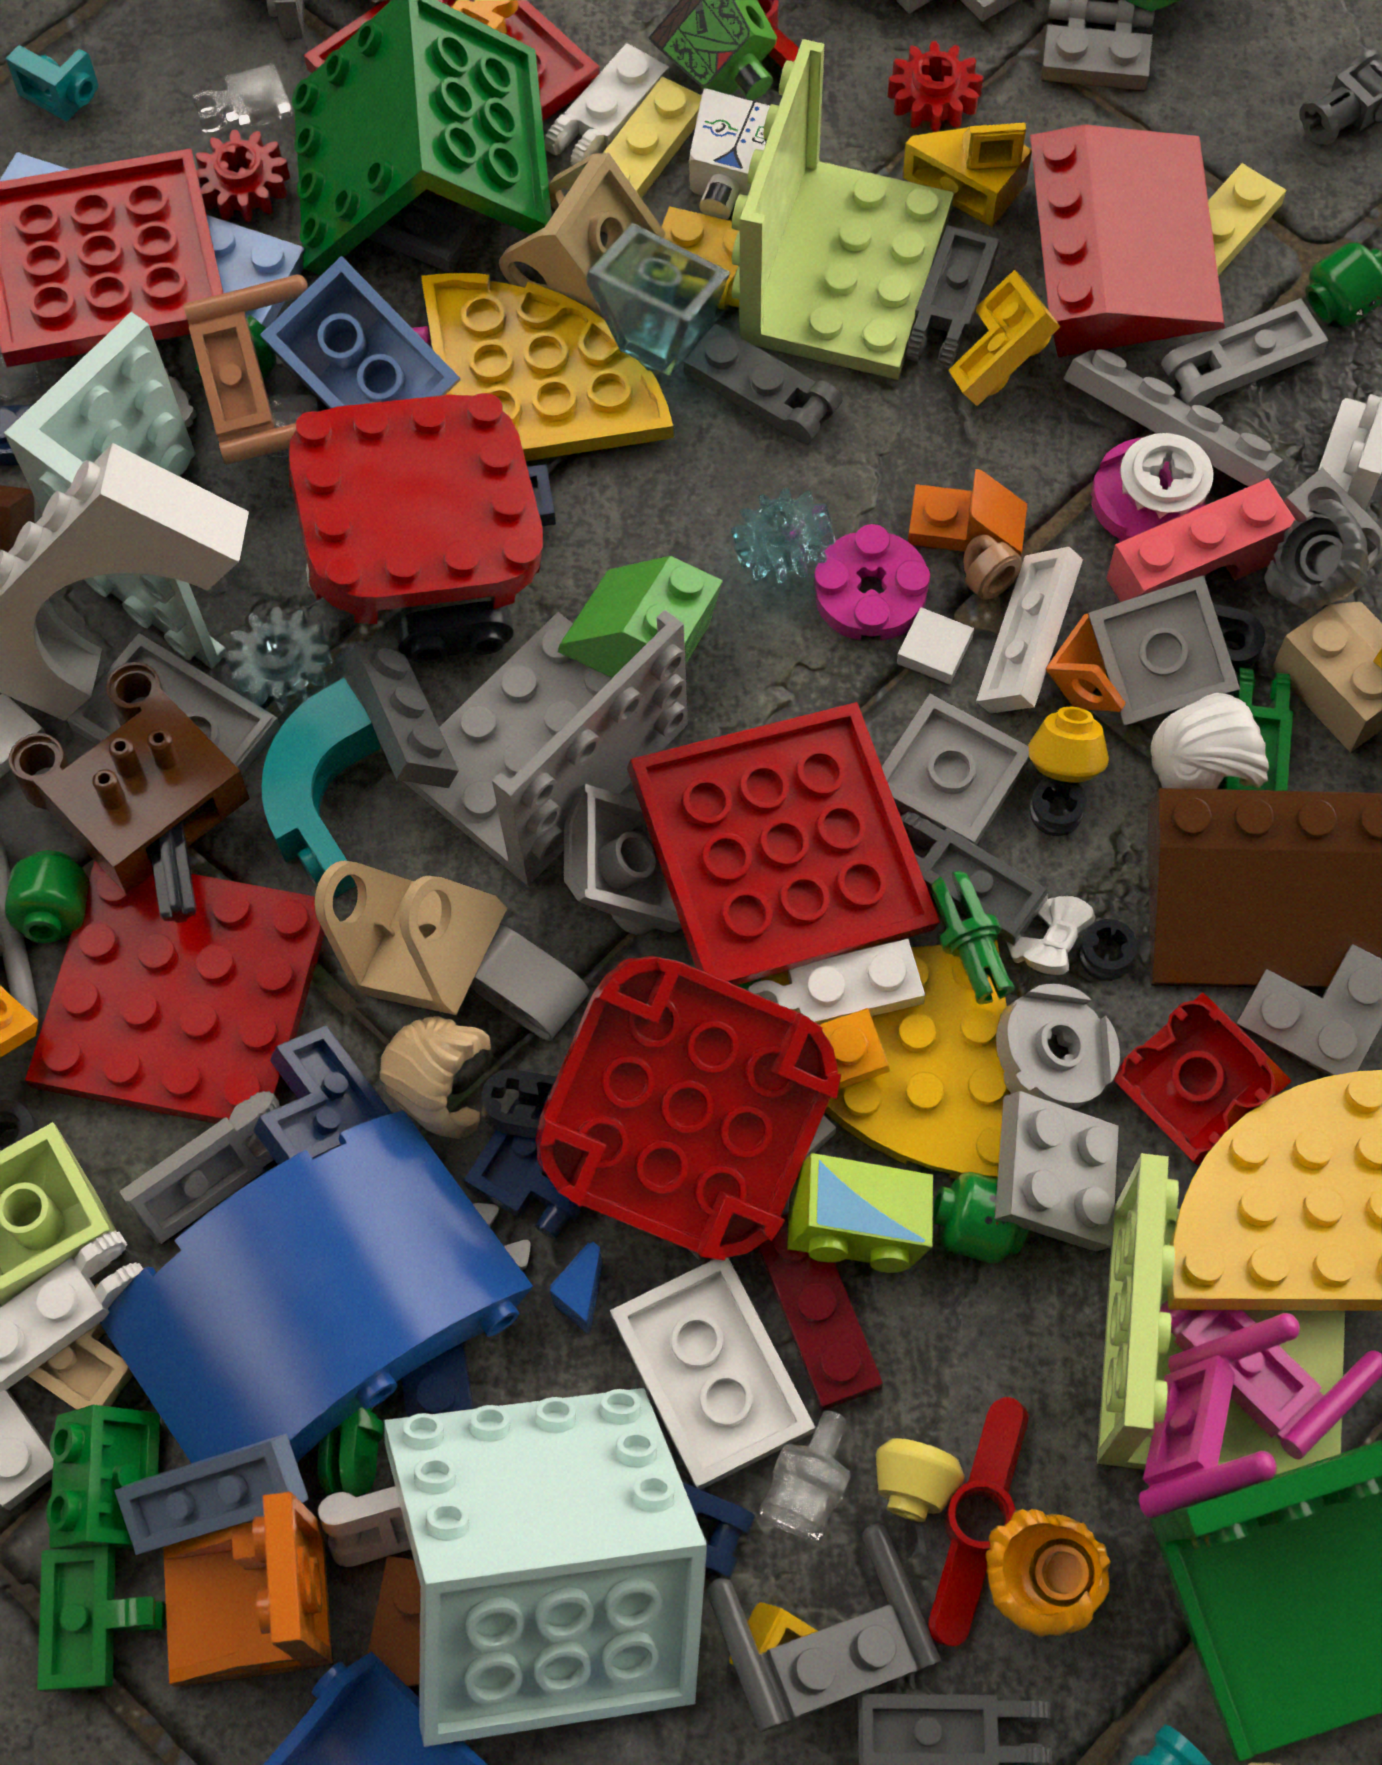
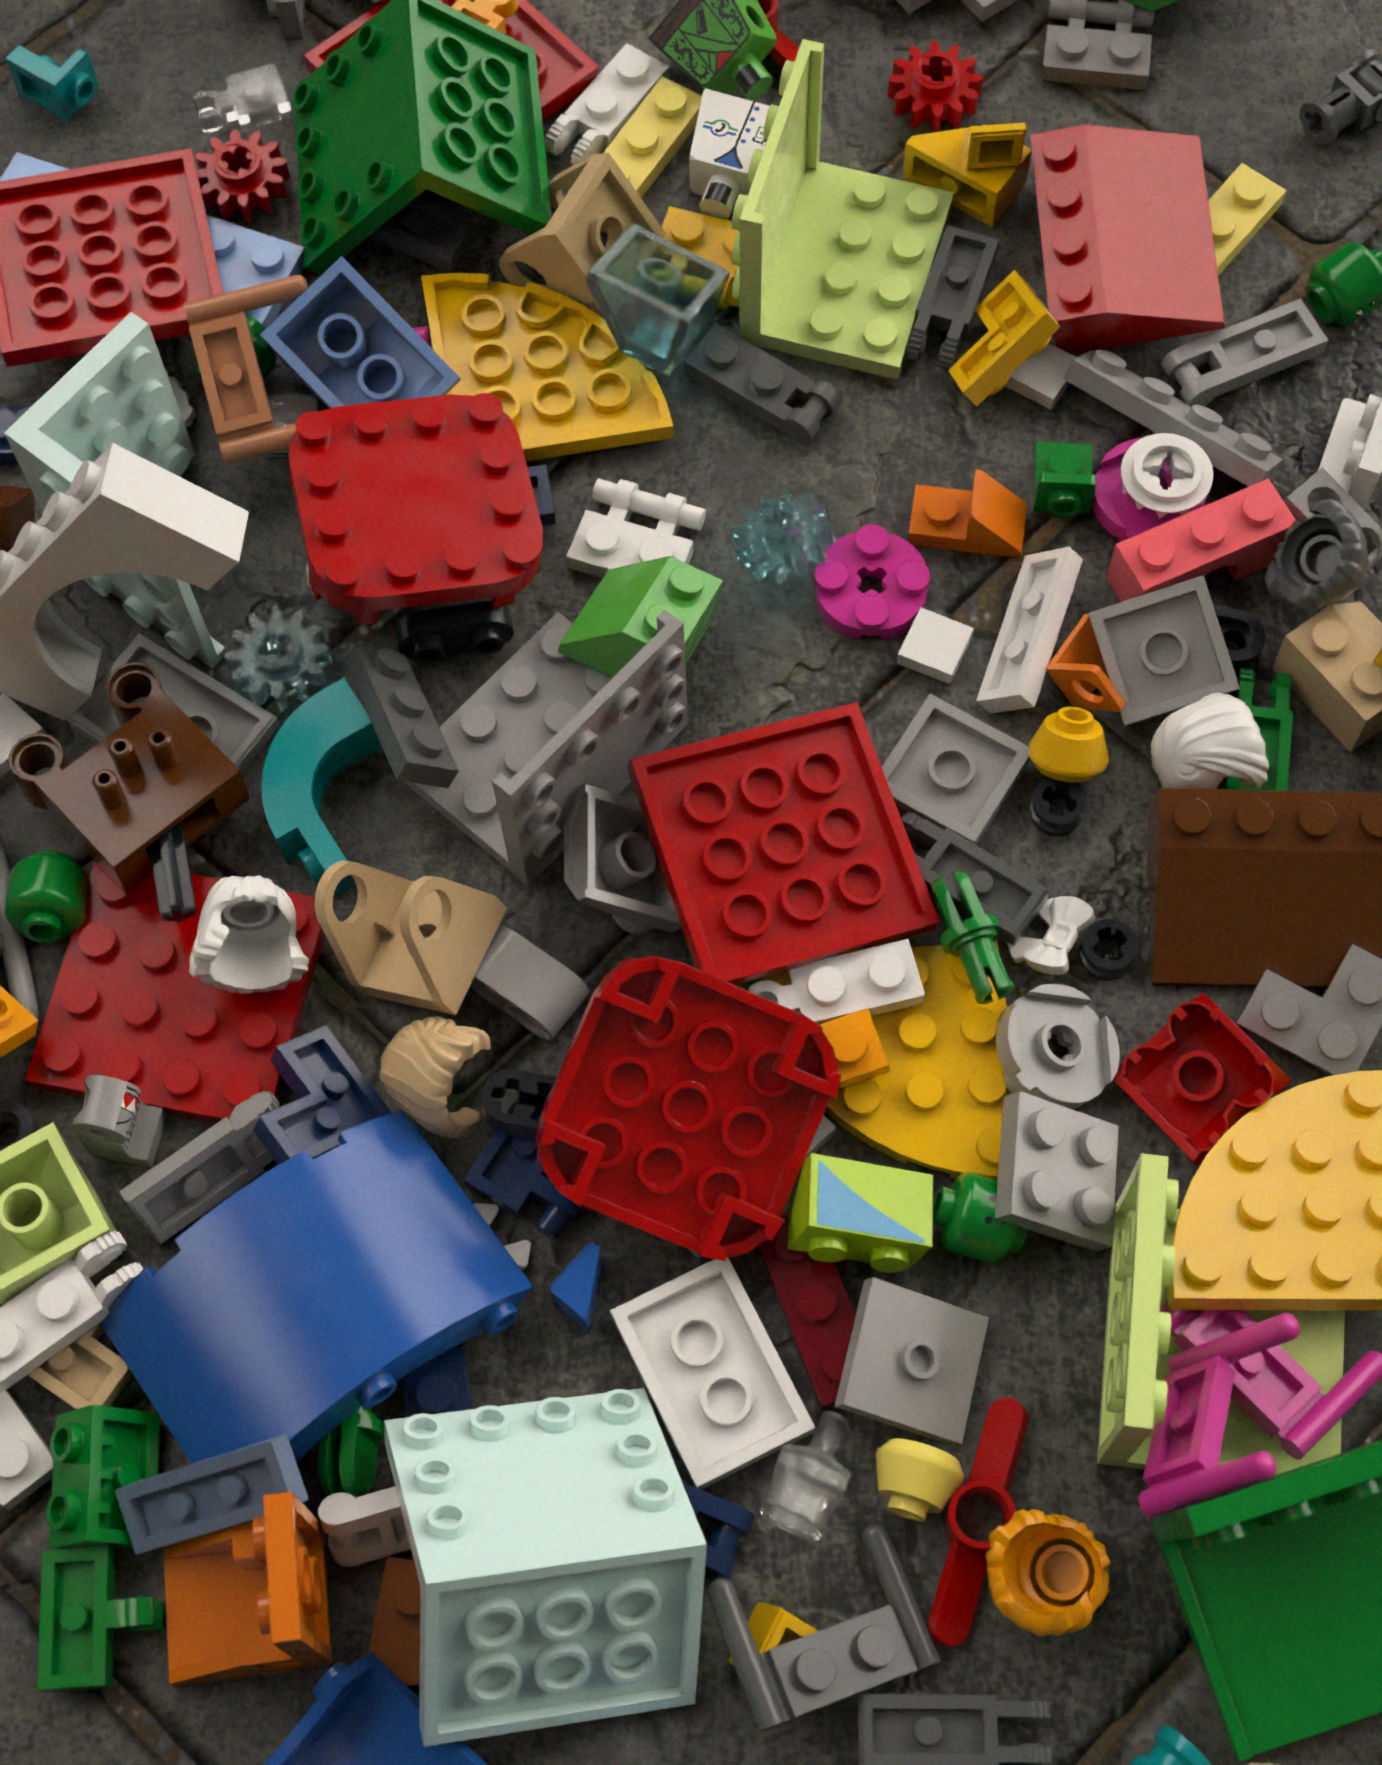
(117, 1122): none -> light grey leg
(247, 937): none -> white hair
(614, 542): none -> white plate
(912, 1362): none -> light grey plate
(991, 570): medium nougat tile -> none
(1042, 376): none -> white tile
(1063, 478): none -> green bracket

